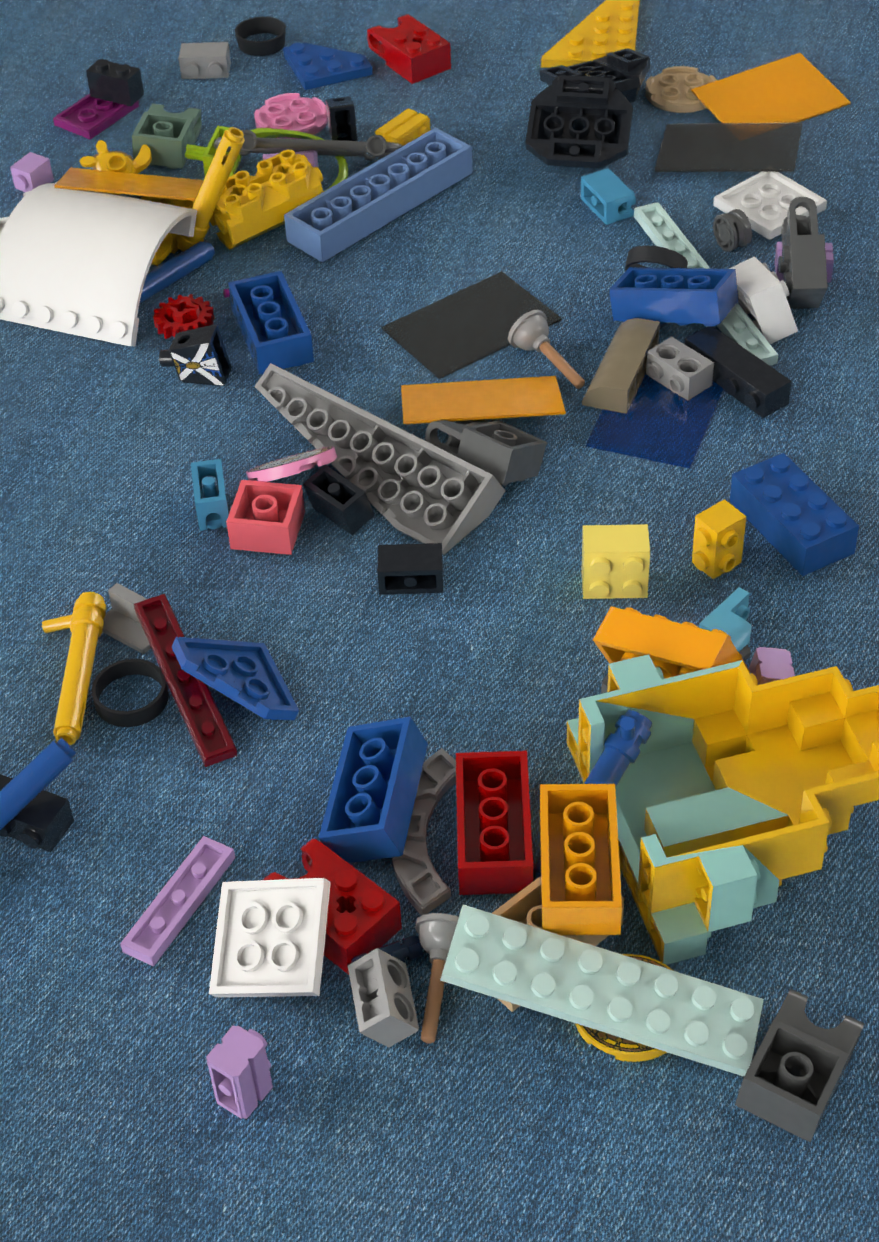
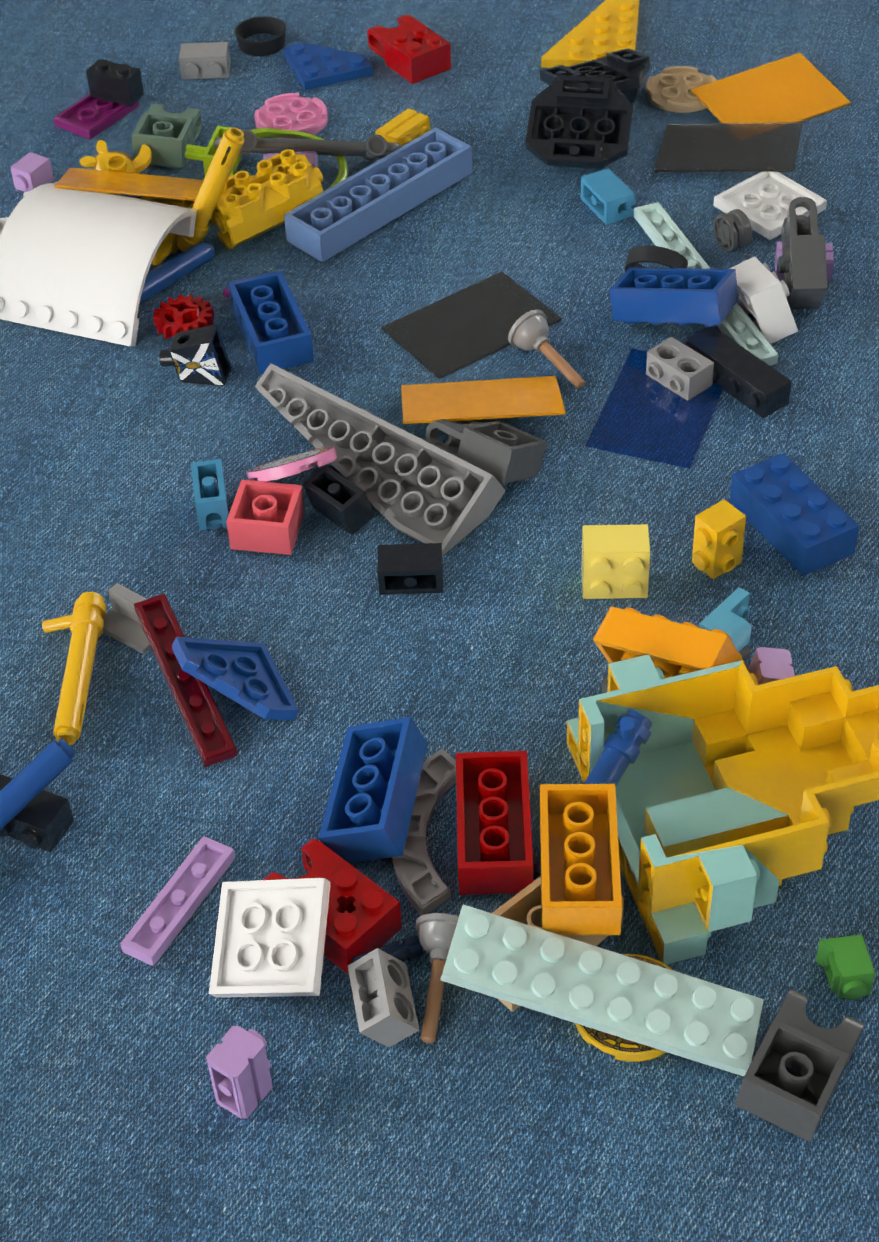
(126, 668): black tyre -> none
(341, 118): black torso -> none
(623, 366): dark tan brick -> none
(846, 966): none -> bright green window

